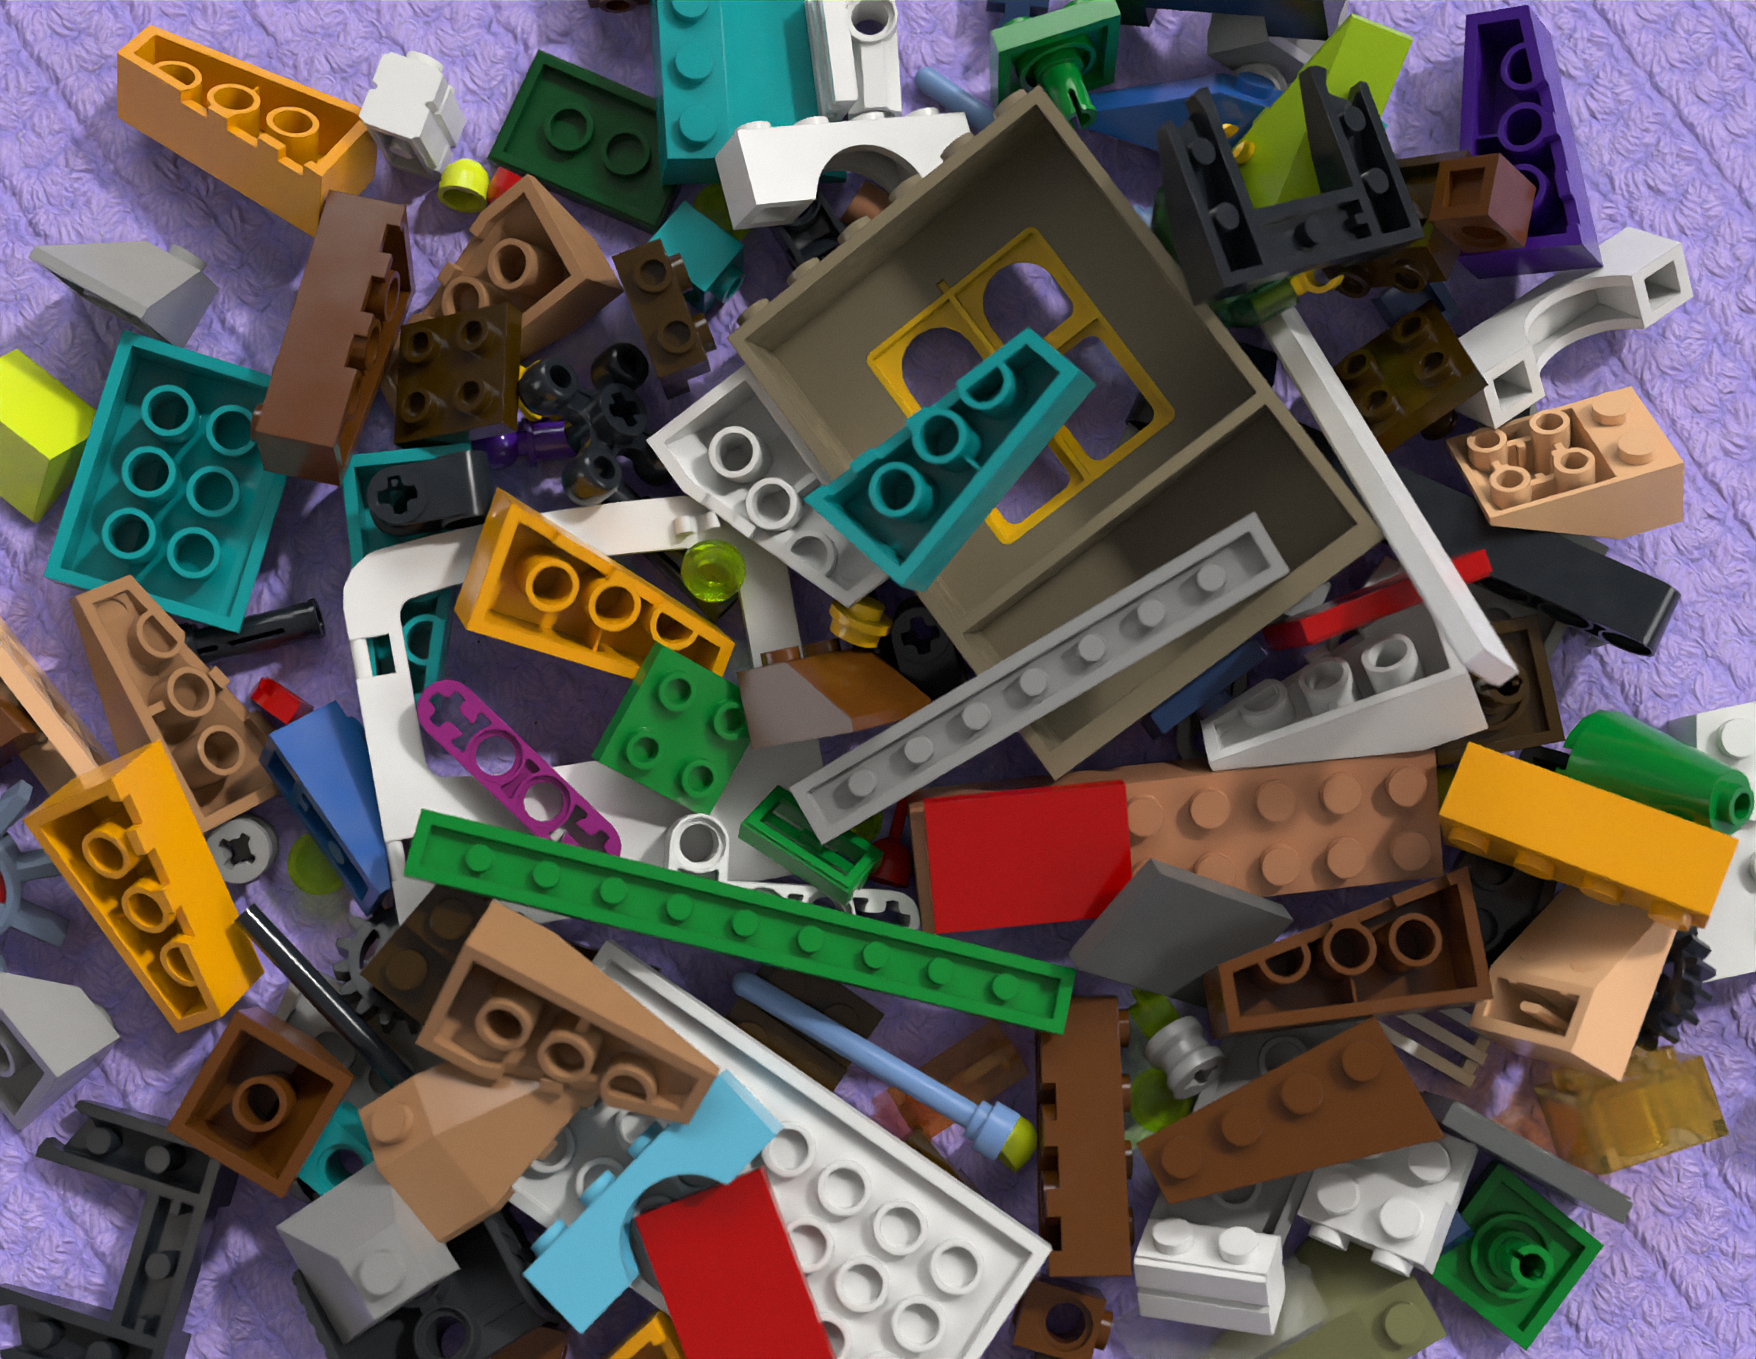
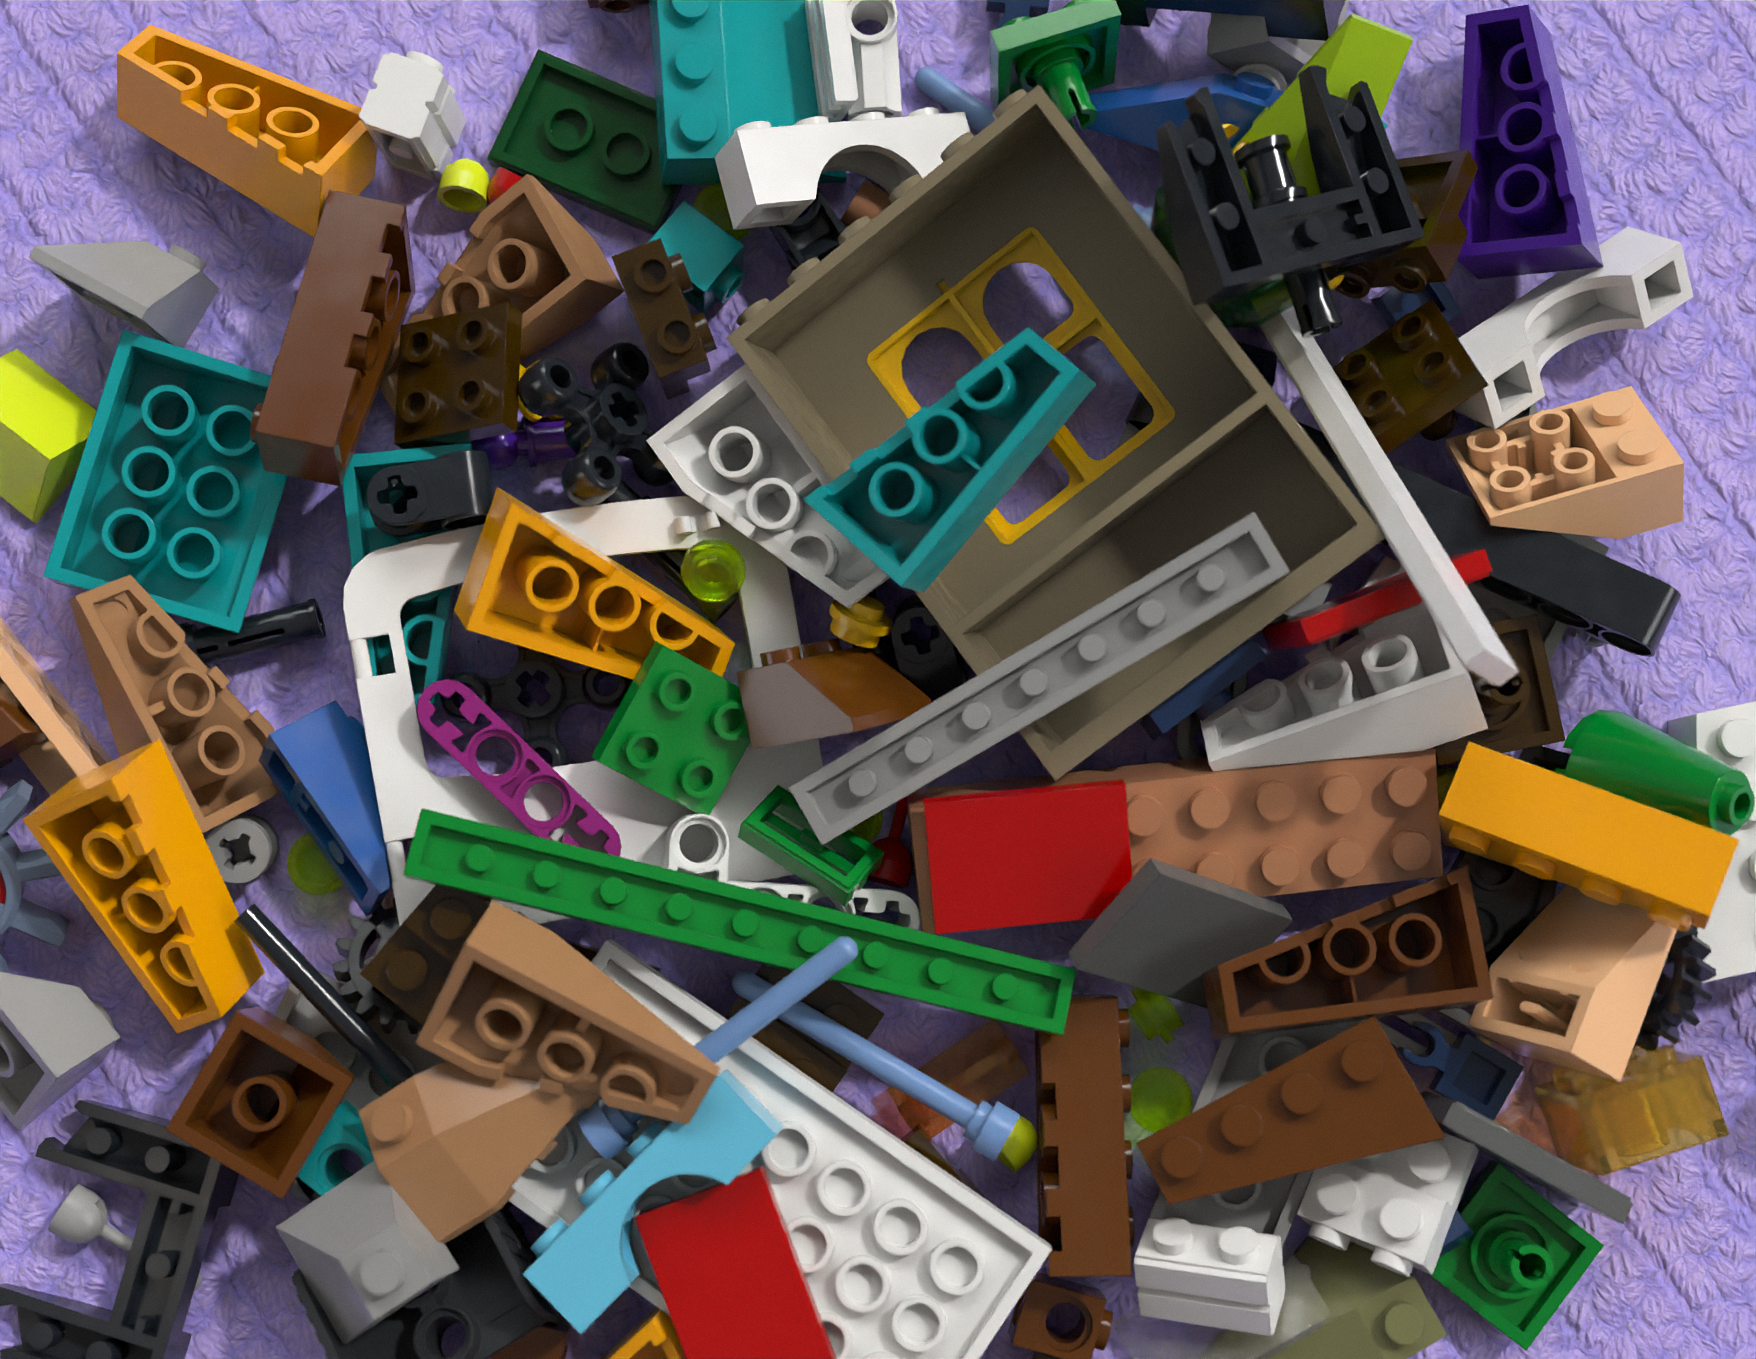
(85, 1218): none -> light grey hinge
(279, 700): red tile -> none
(539, 720): none -> black gear
(612, 1128): none -> medium blue piece
(1185, 1057): light grey wheel -> none
(1273, 183): none -> black pin
(1466, 1070): none -> dark blue plate
(1482, 203): reddish brown brick -> none

